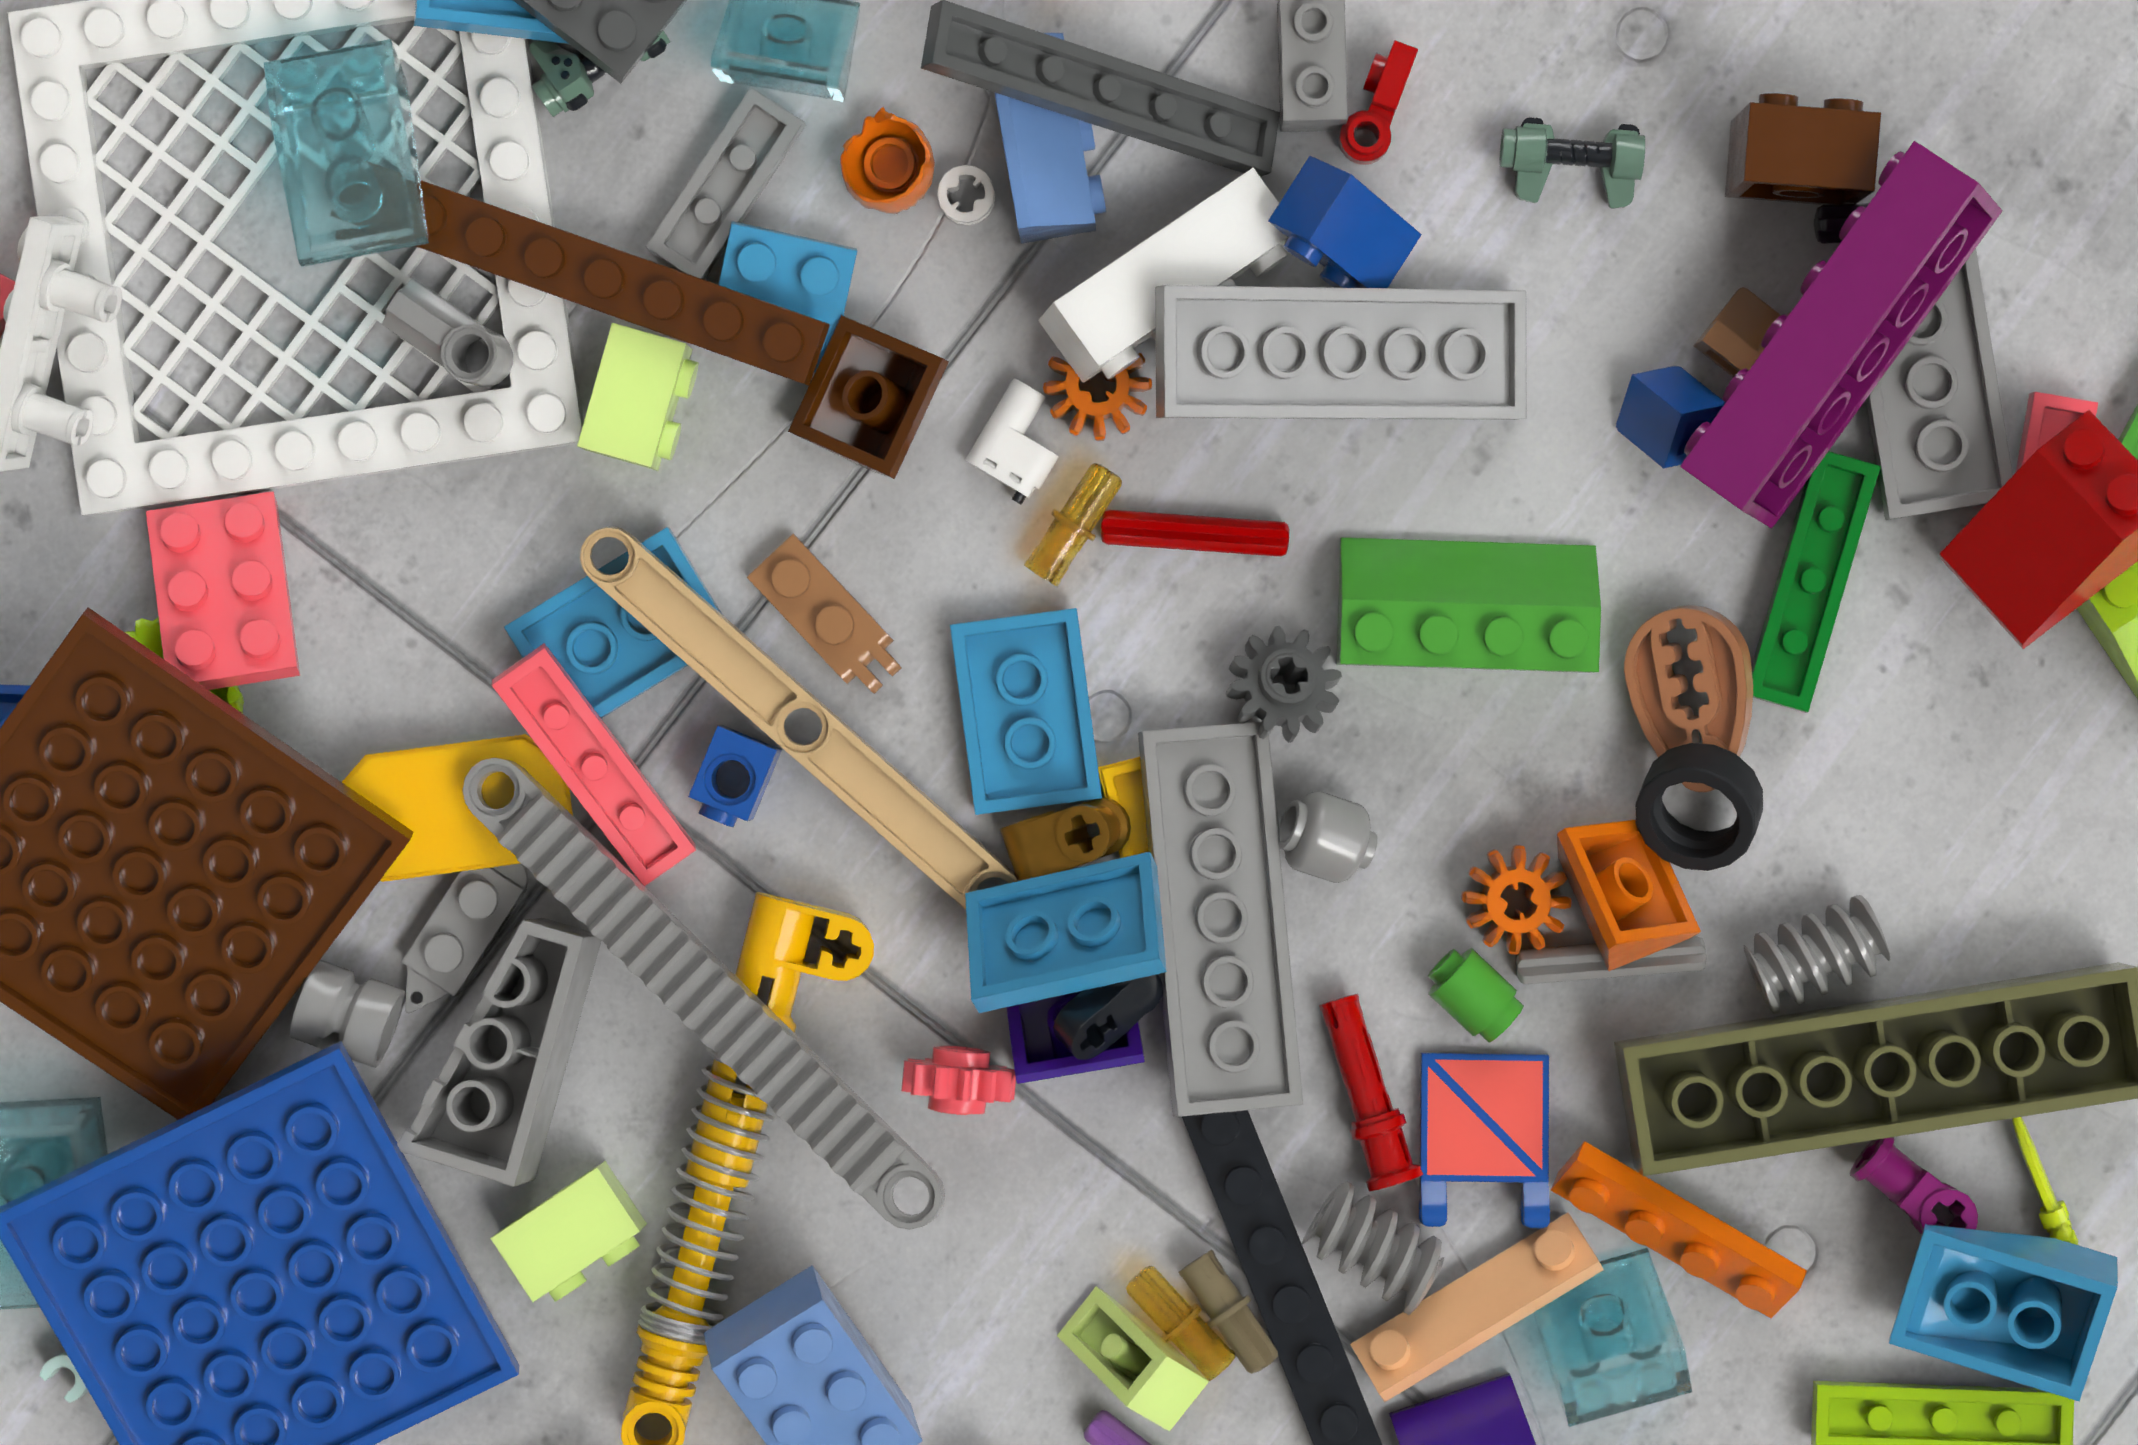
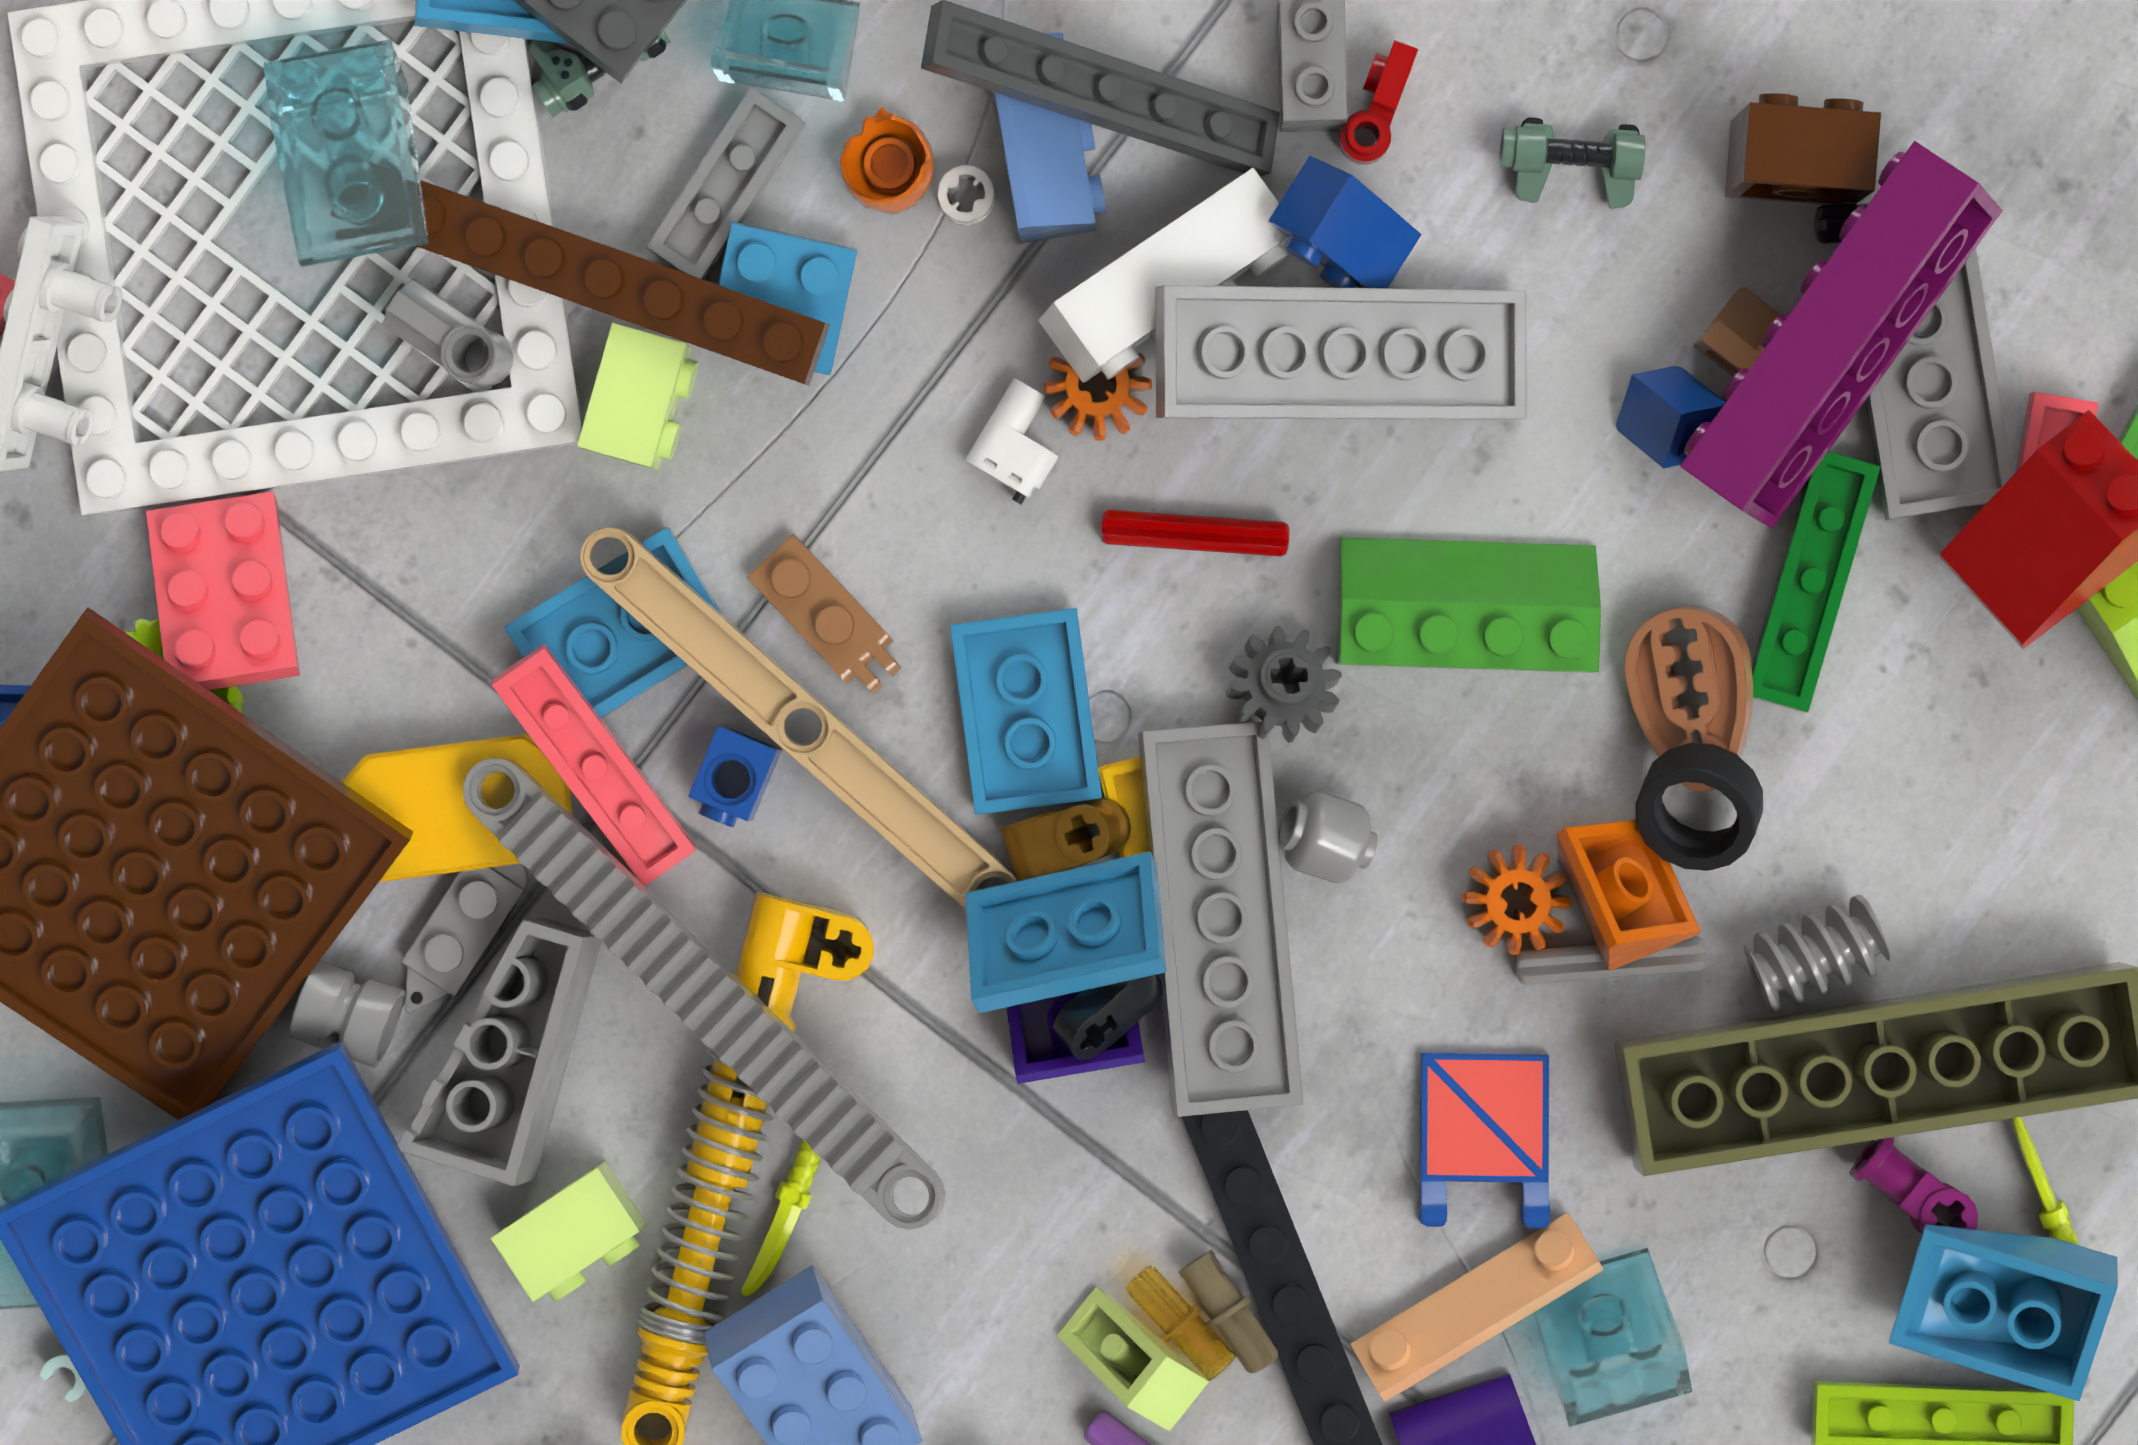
(794, 1198): none -> neon yellow piece
(868, 397): reddish brown slope -> none
(959, 1080): coral gear -> none
(1074, 524): clear yellow axle -> none
(1376, 1122): red pin -> none
(1376, 1245): light grey piece -> none
(1474, 994): bright green brick -> none
(1678, 1230): orange plate -> none

